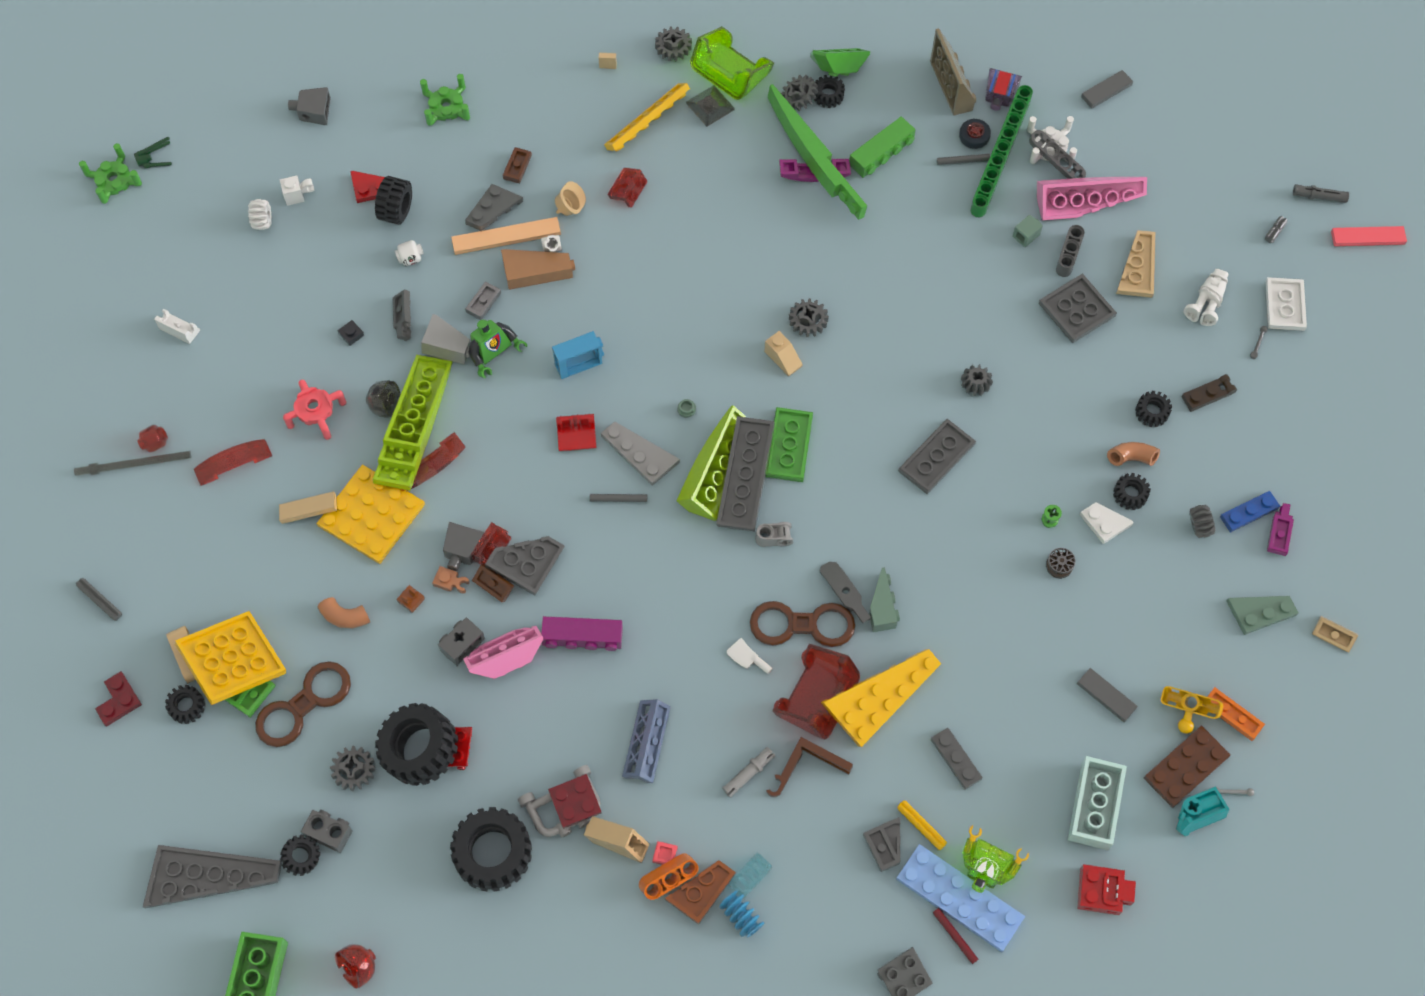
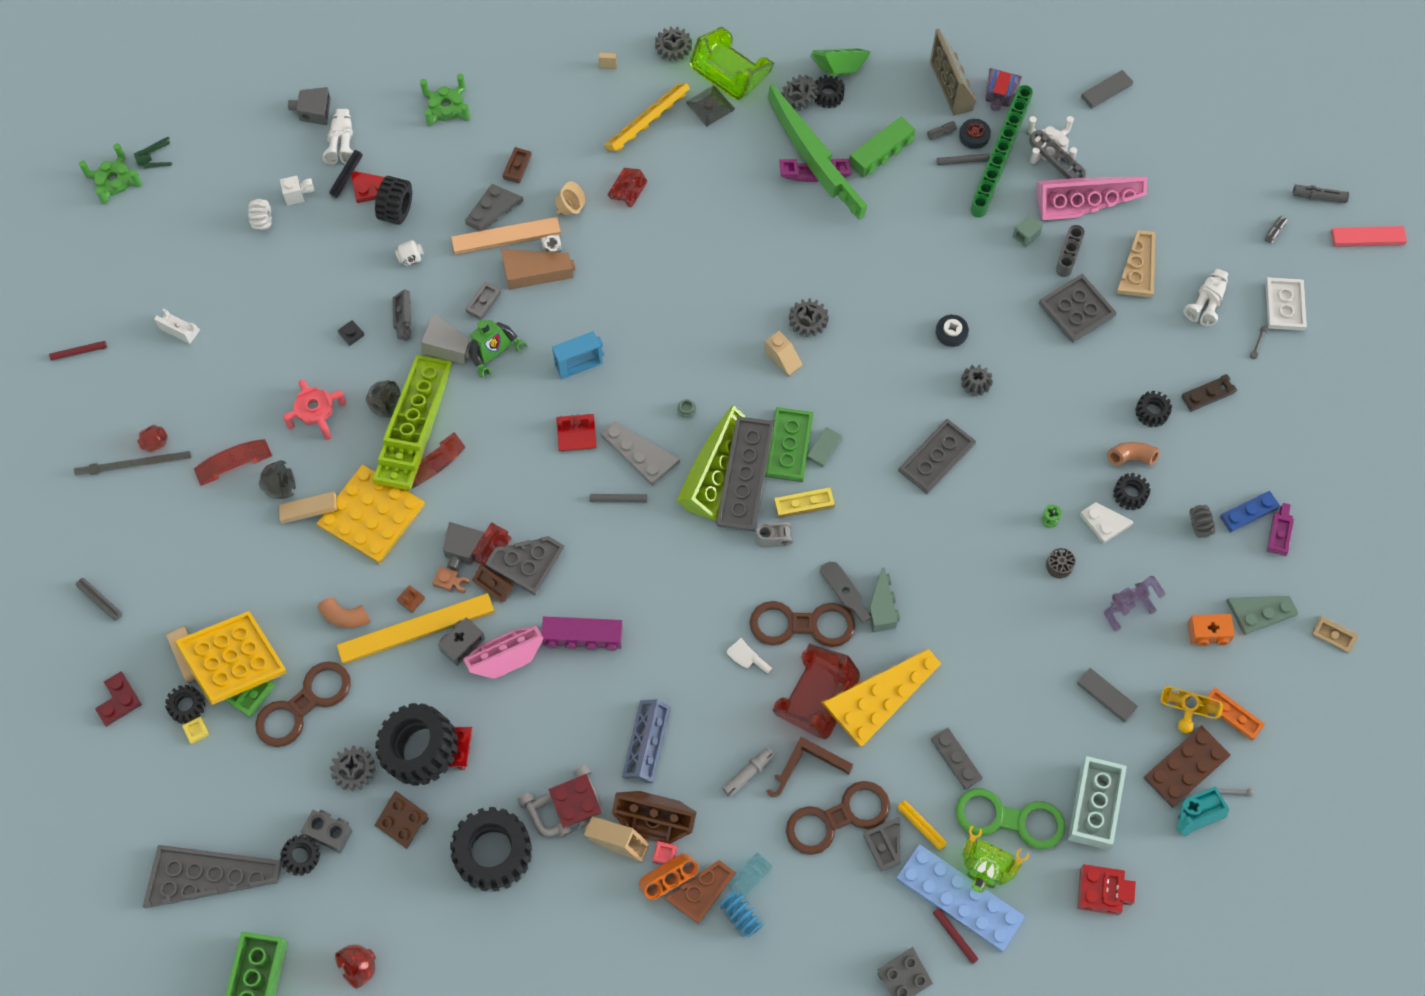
(77, 350): none -> dark red bar
(195, 730): none -> light yellow tile
(277, 480): none -> clear smoke cylinder
(339, 132): none -> white piece
(345, 173): none -> black axle
(401, 819): none -> reddish brown hinge
(414, 629): none -> yellow tile
(654, 815): none -> reddish brown wedge
(804, 502): none -> light yellow plate
(824, 447): none -> sand green tile
(837, 817): none -> reddish brown bar
(944, 129): none -> dark grey piece
(952, 337): none -> black wheel
(1011, 818): none -> bright green bar
(1126, 600): none -> clear purple plate
(1218, 623): none -> orange brick

